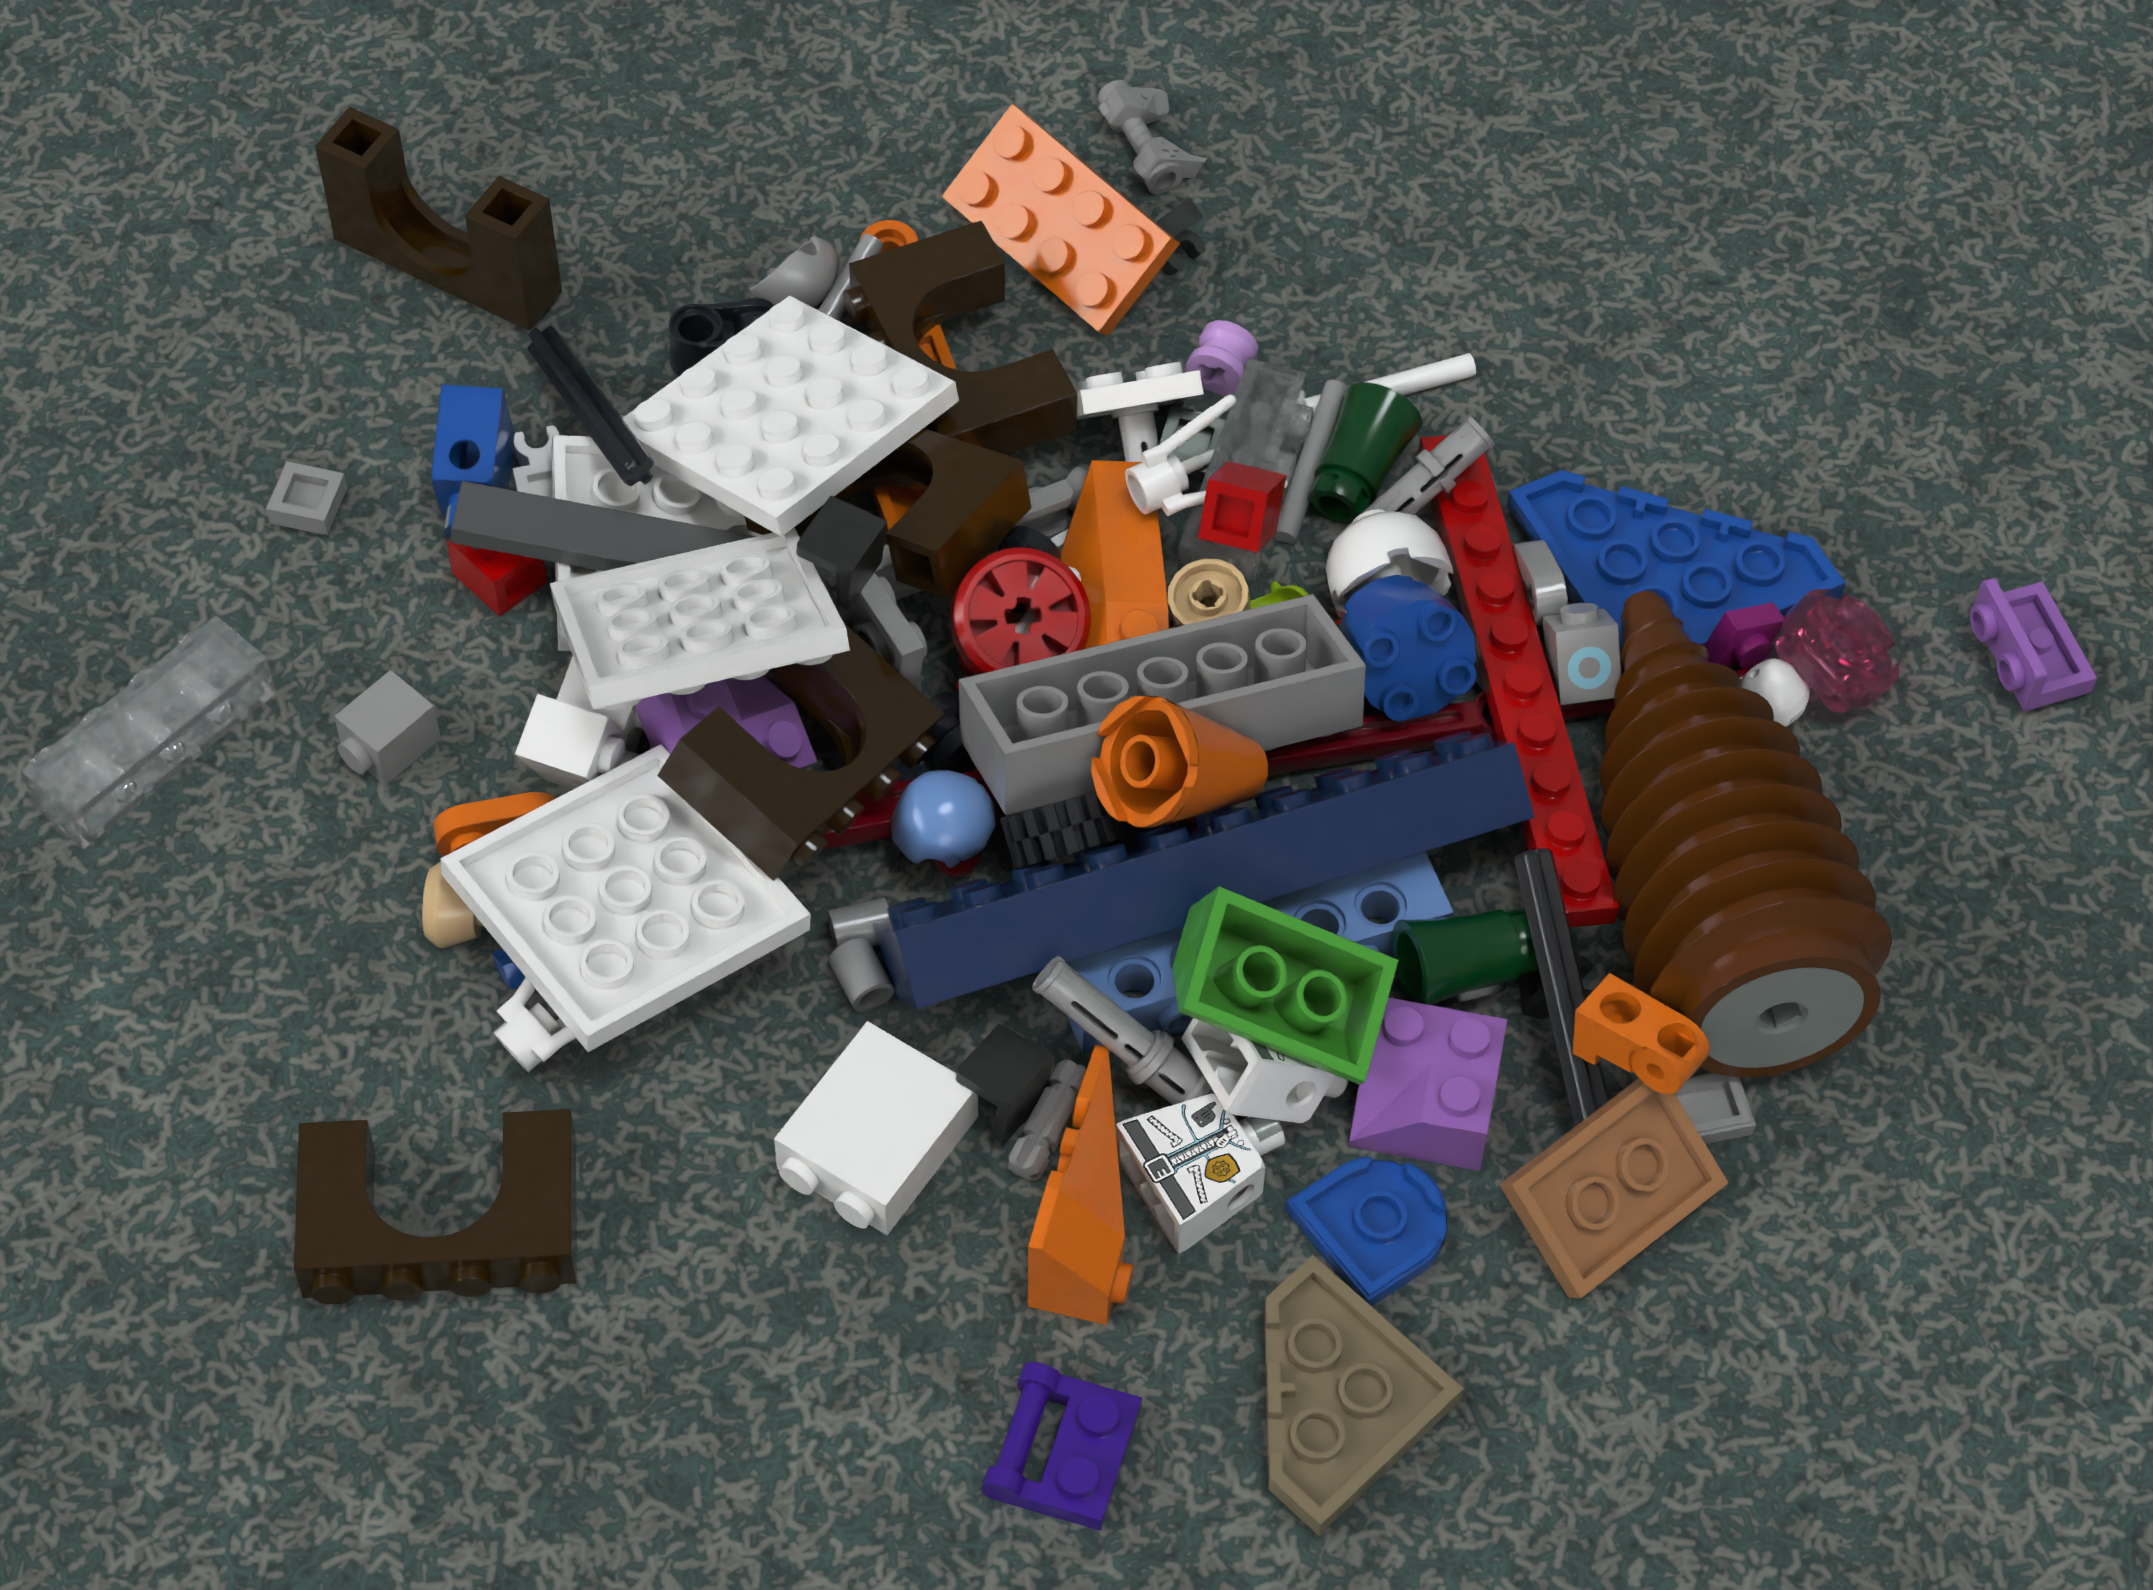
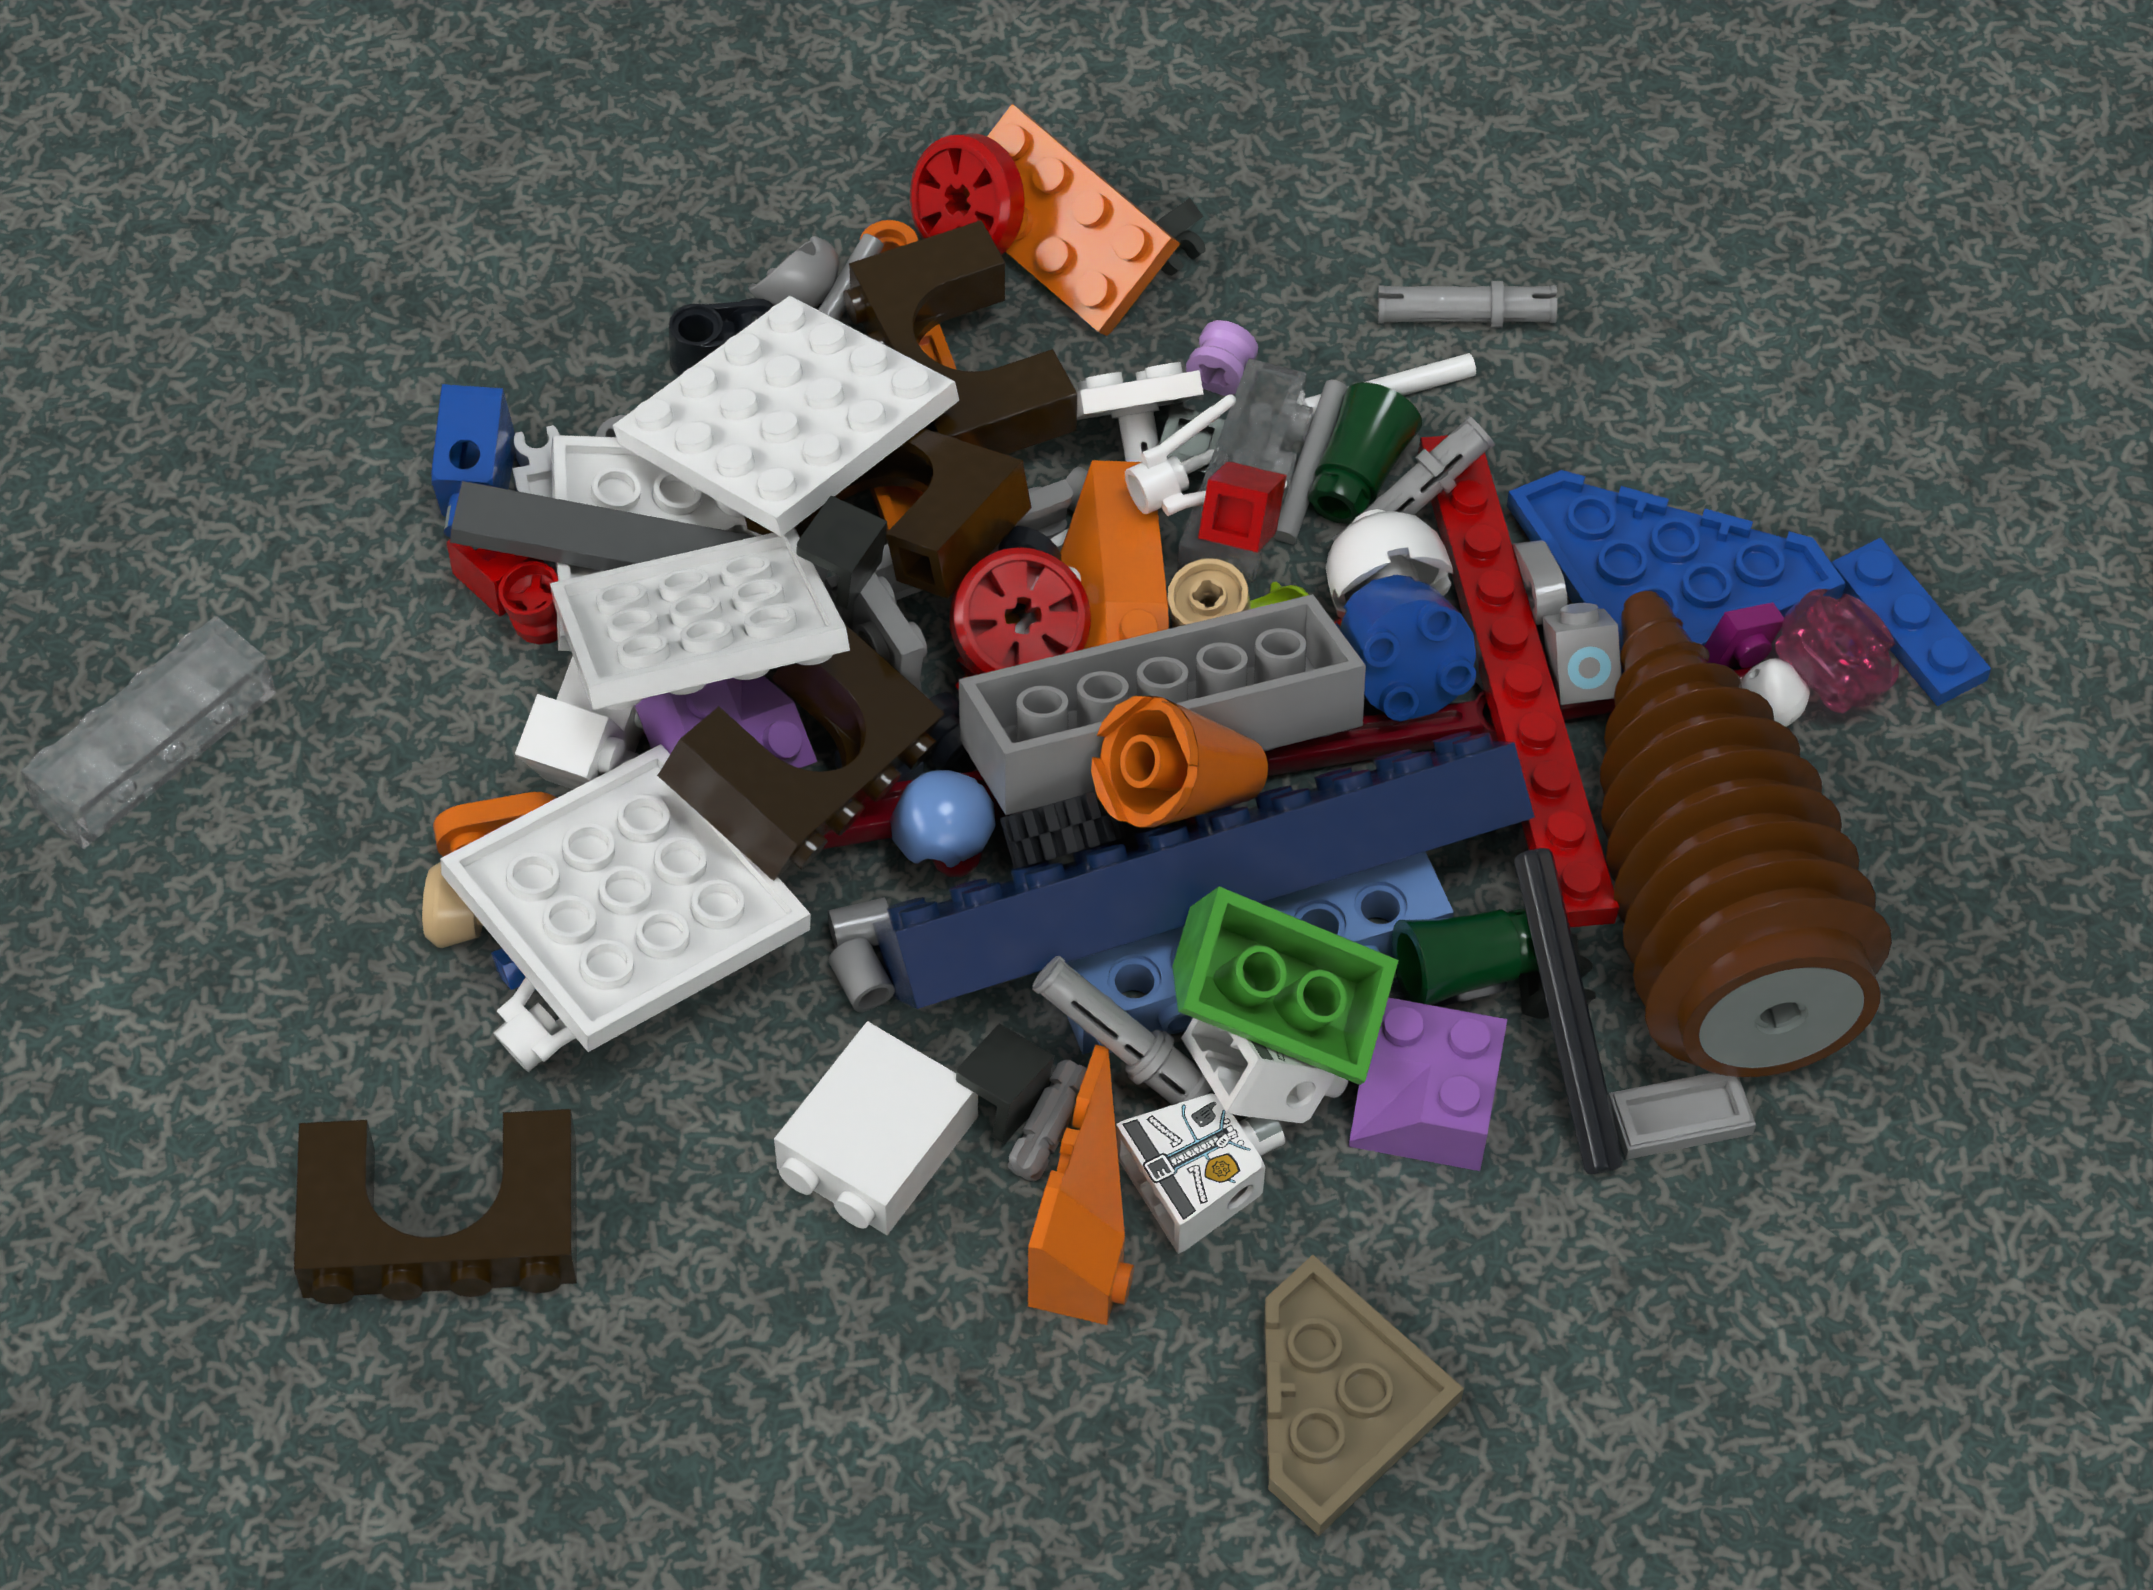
(306, 498): light grey plate -> none
(386, 728): light grey brick -> none
(499, 265): dark brown arch -> none
(529, 601): none -> red wheel
(591, 406): black axle -> none
(971, 164): none -> red wheel
(1084, 1453): dark purple plate -> none
(1157, 159): light grey piece -> none
(1373, 1223): blue tile -> none
(1468, 304): none -> light grey pin
(1613, 1186): medium nougat plate -> none
(1638, 1036): orange leg -> none
(1922, 633): none -> blue plate
(2031, 644): medium lavender bracket -> none

